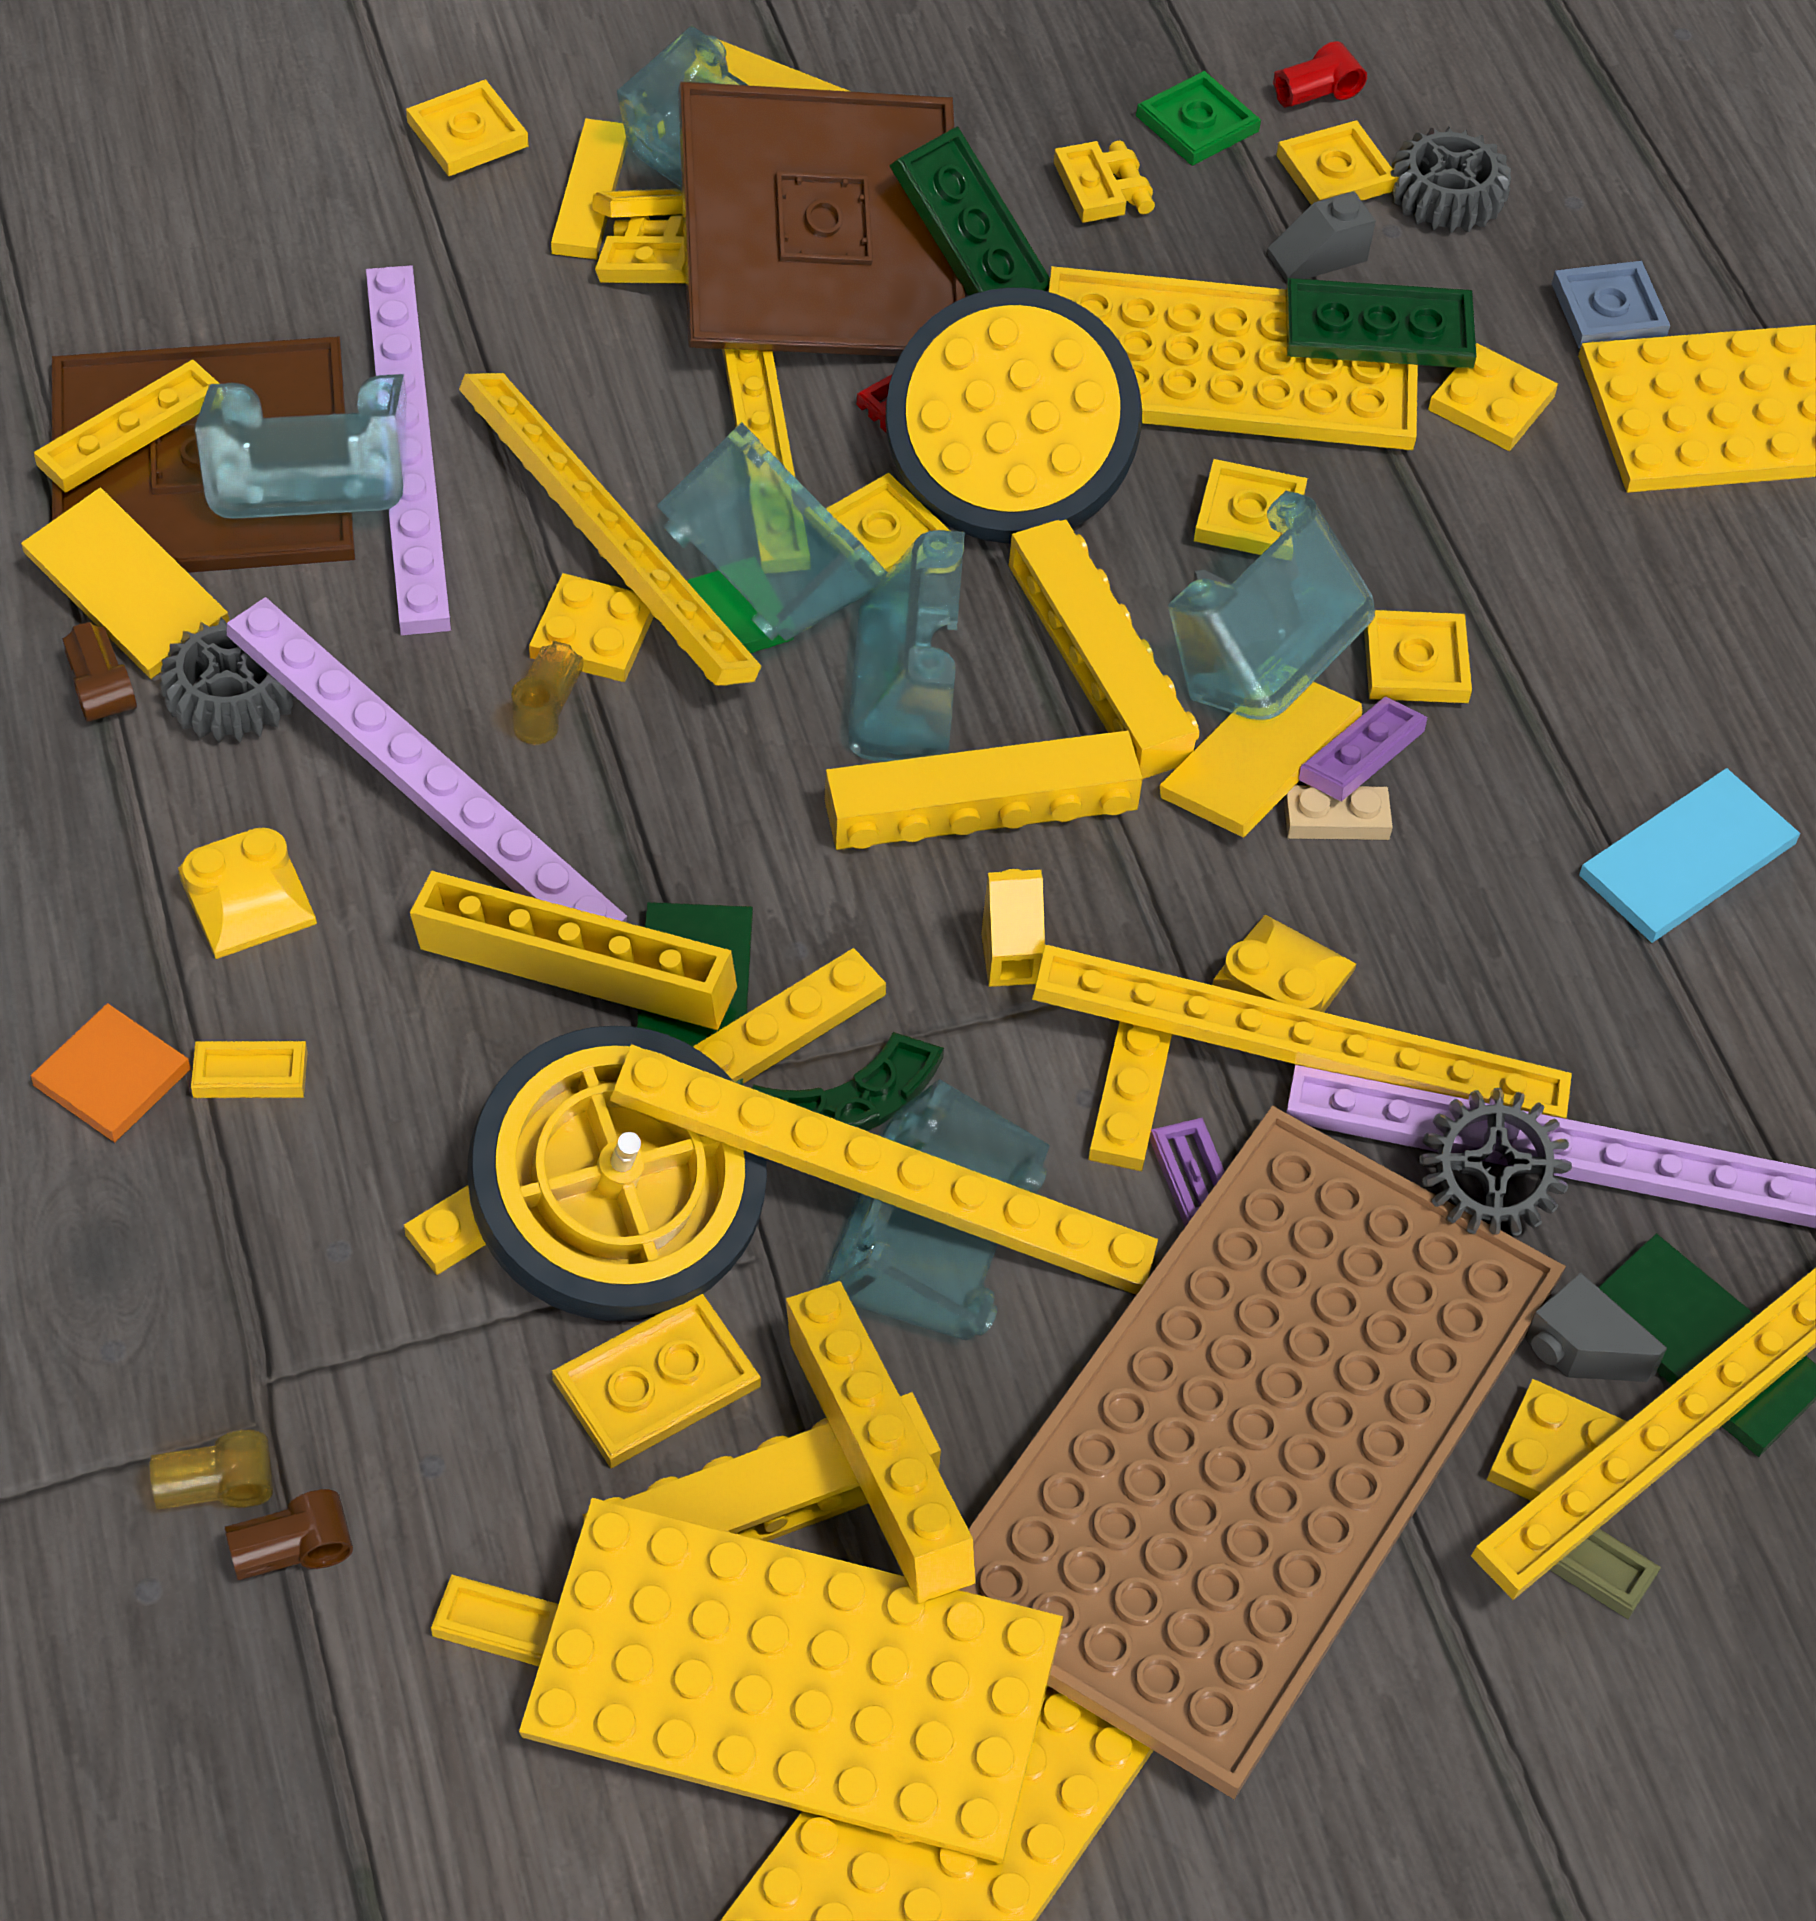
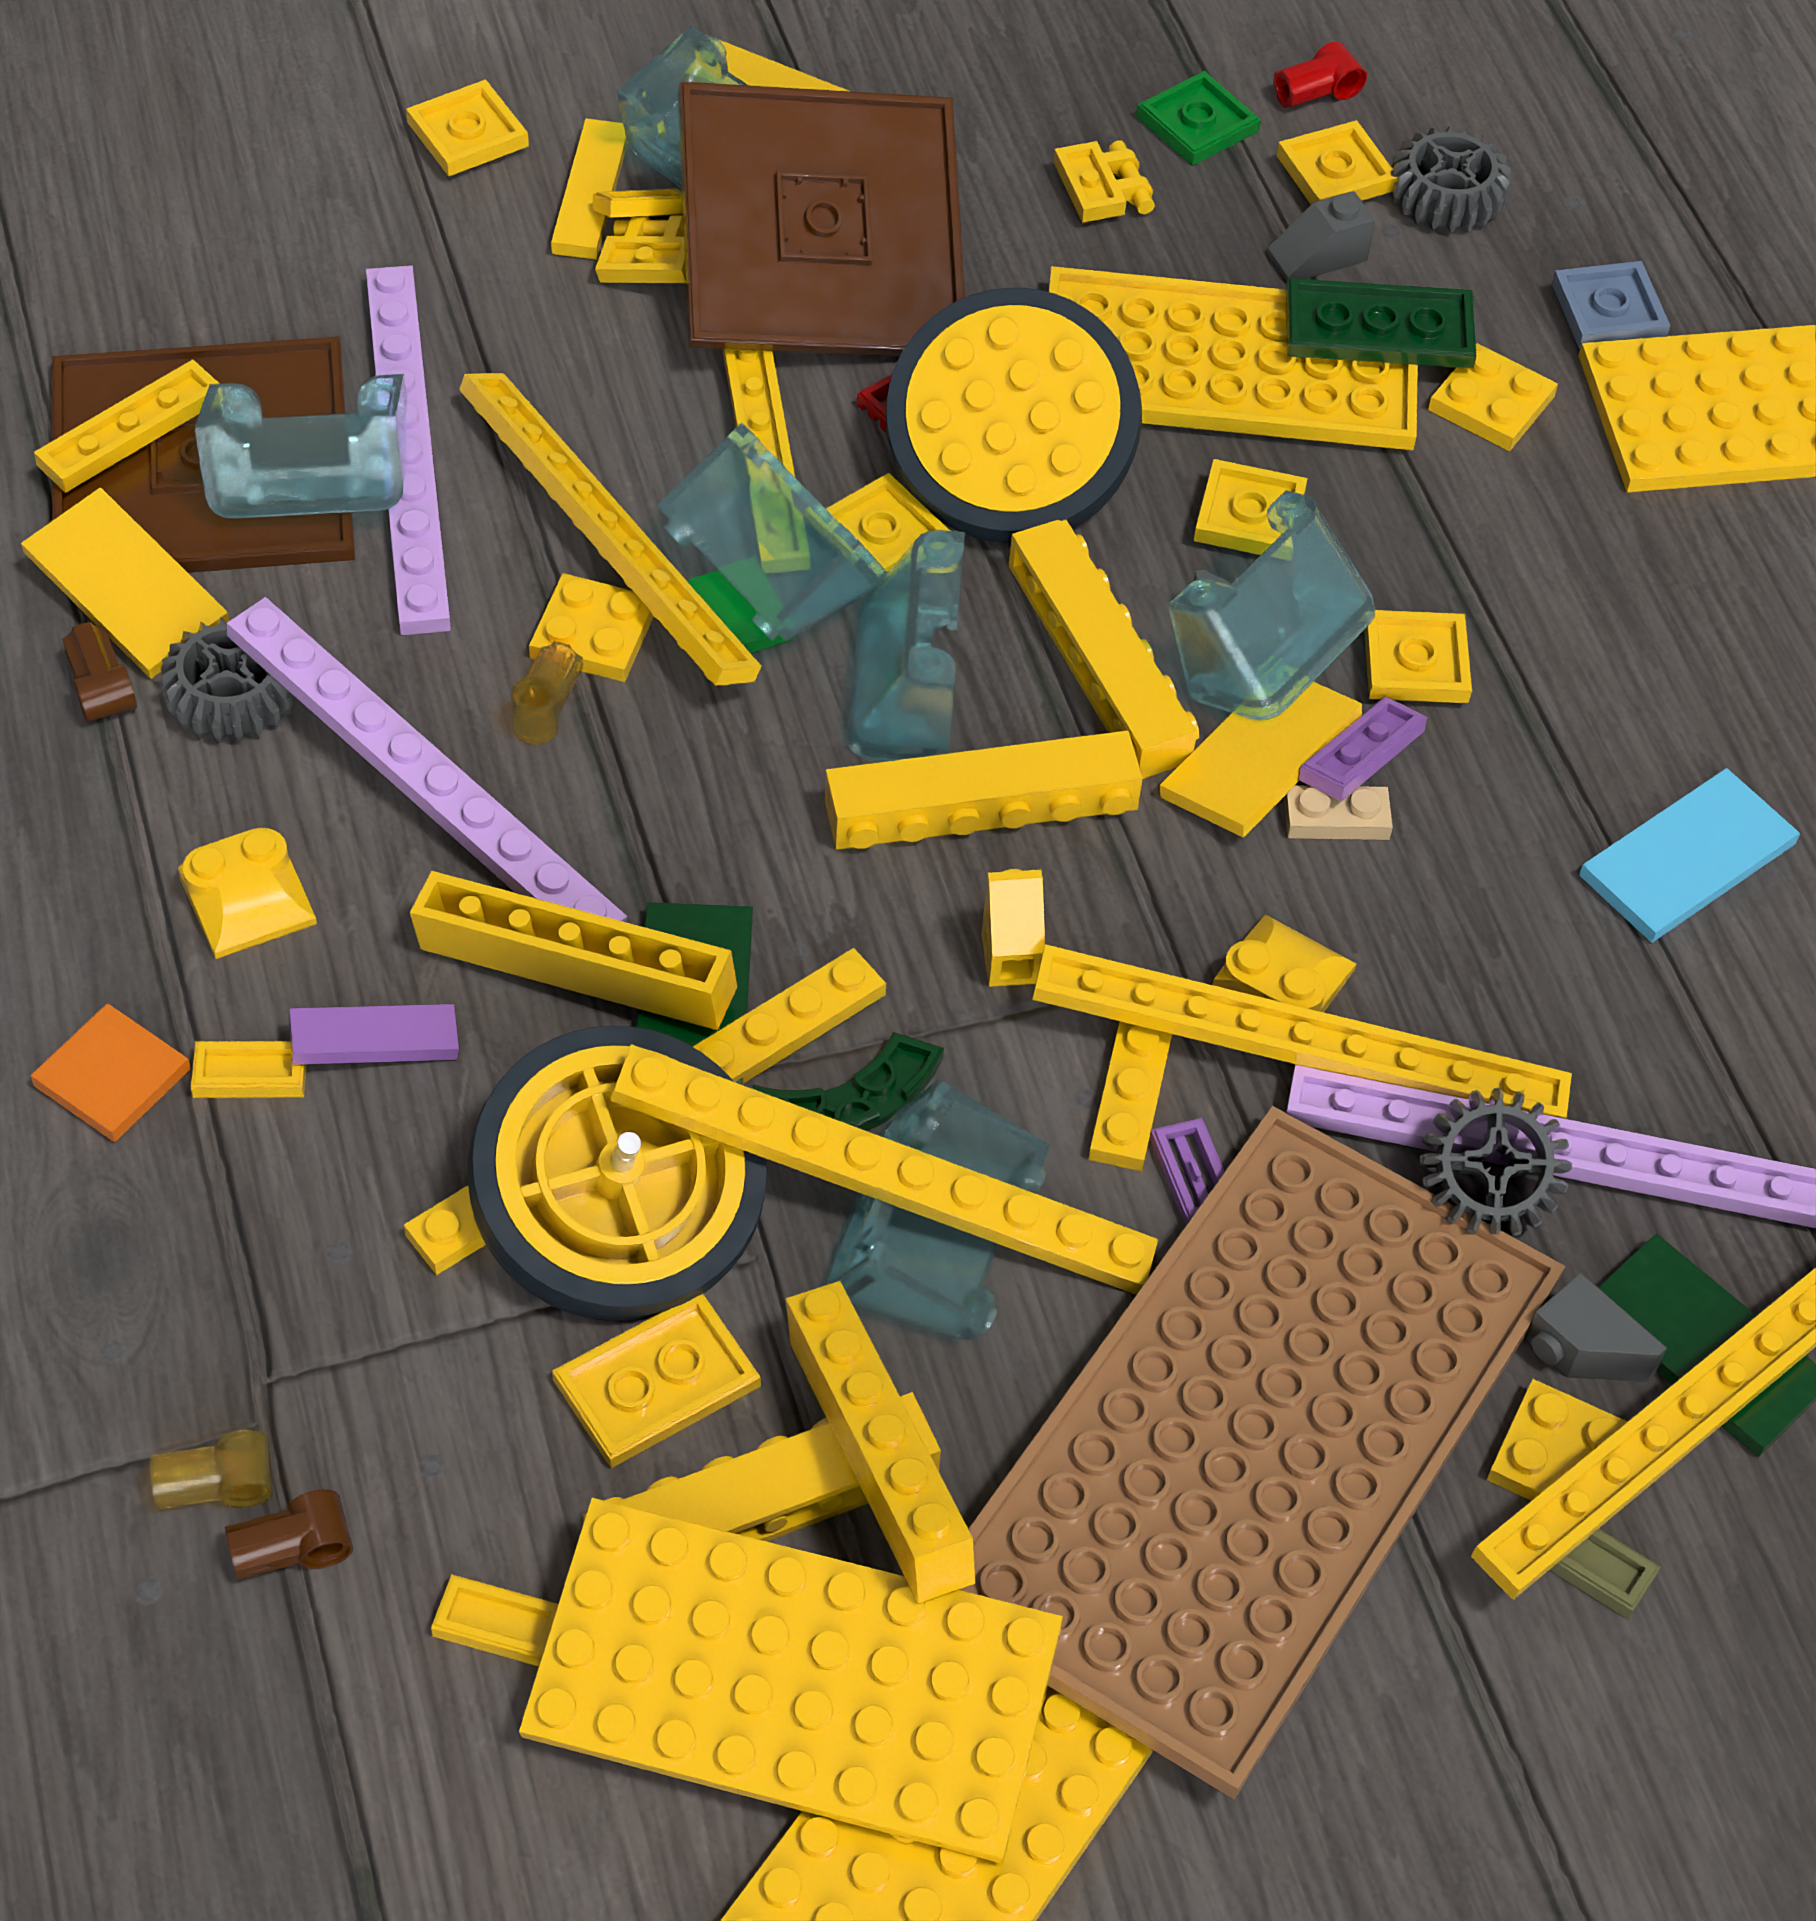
(373, 1034): none -> medium lavender tile
(968, 216): dark green tile -> none

